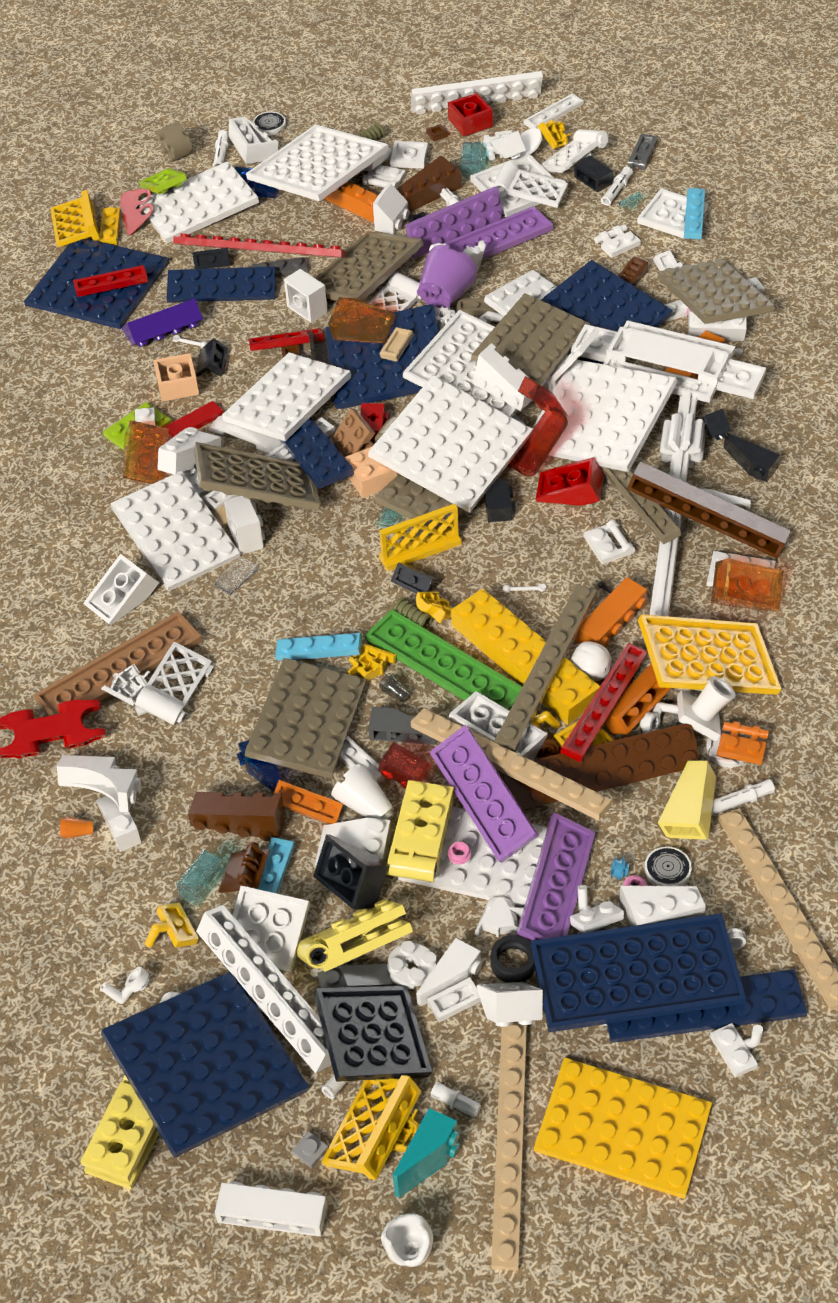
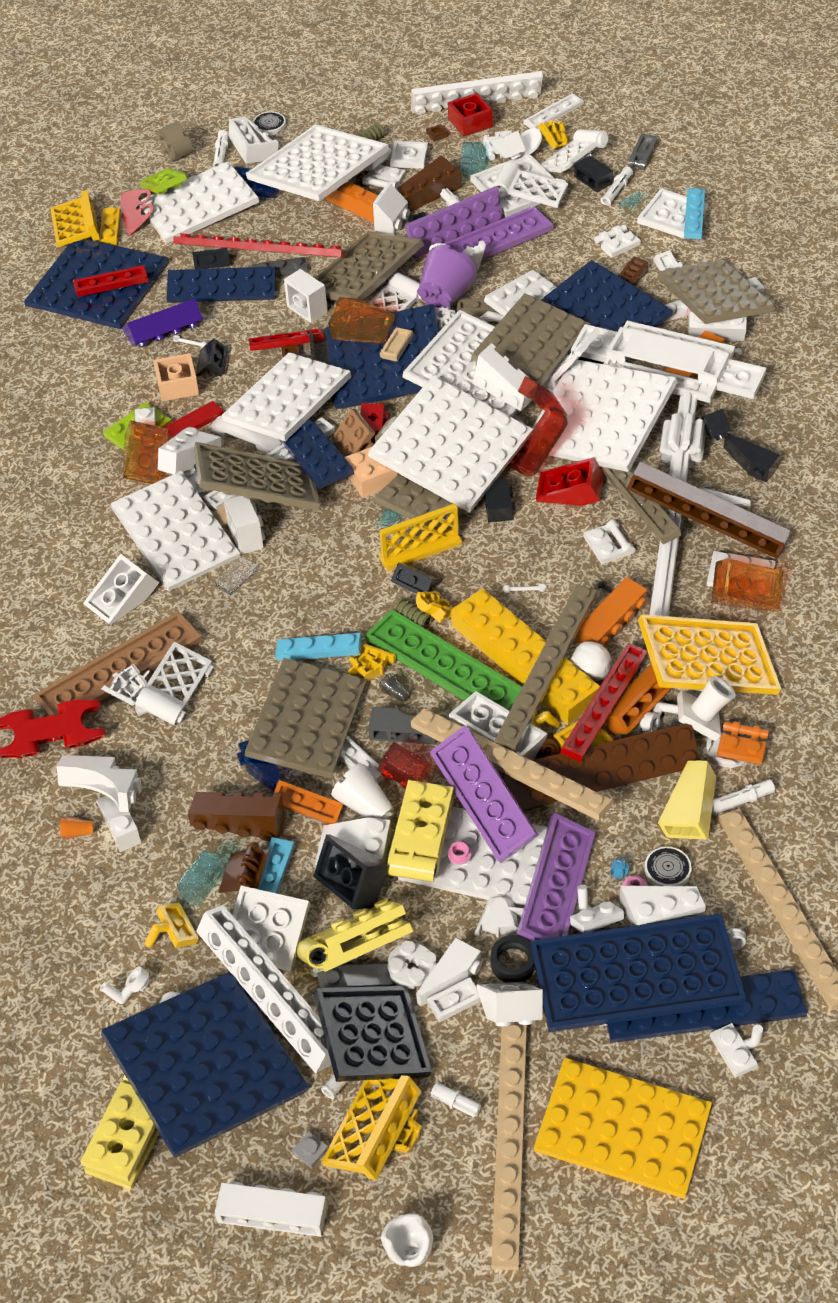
(427, 1152): teal slope -> none

